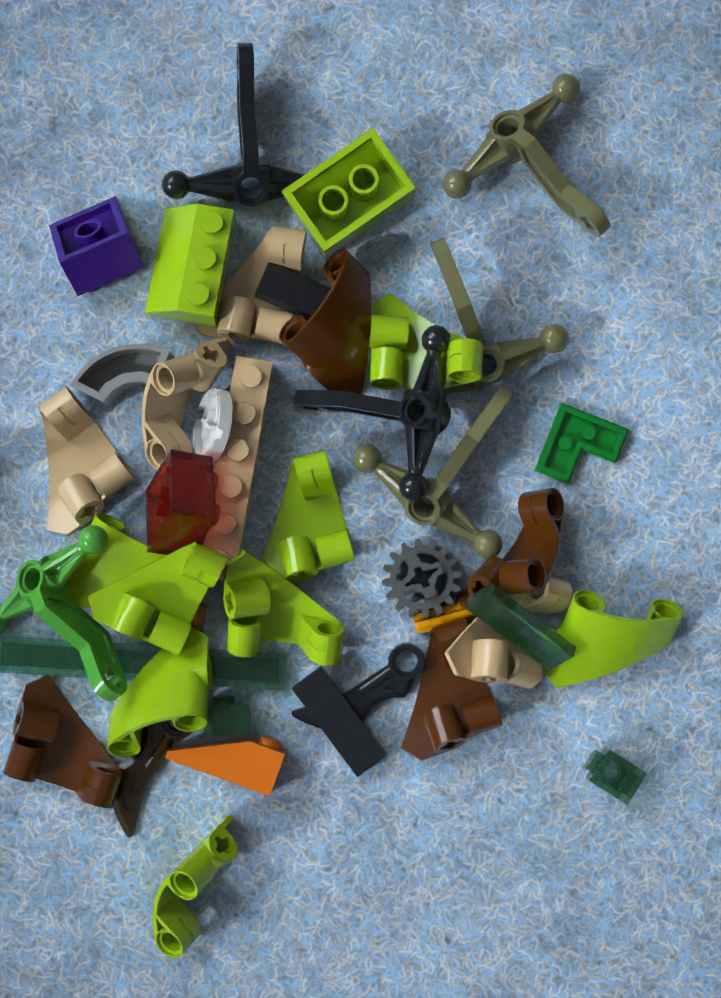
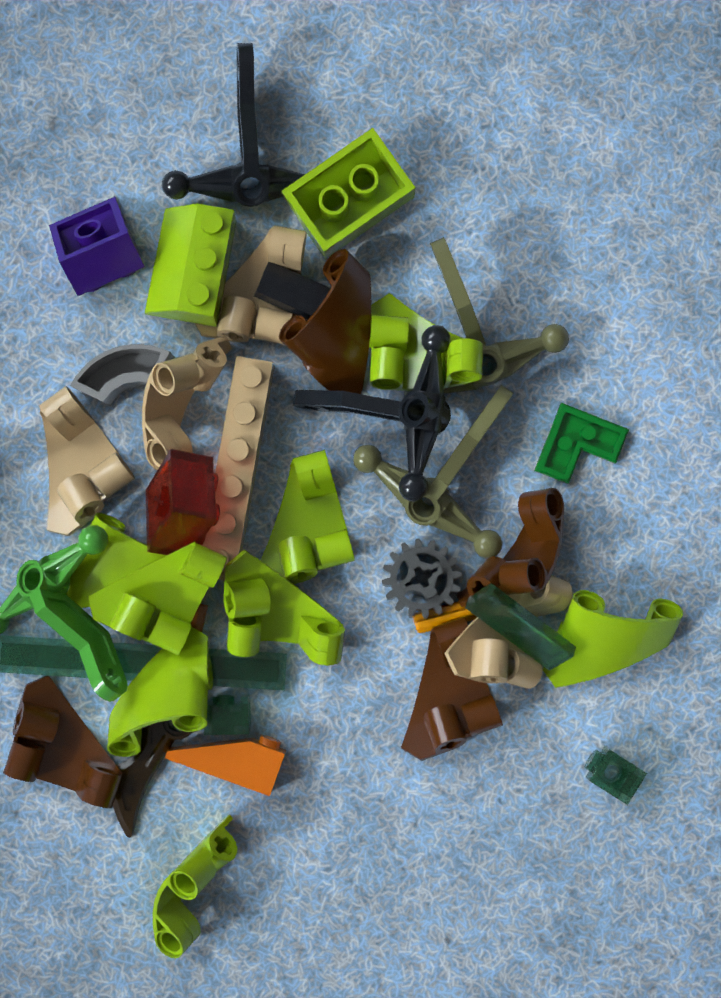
(213, 429): white tile -> none
(339, 721): black tile -> none
(382, 685): black piece -> none
(515, 139): olive piece -> none

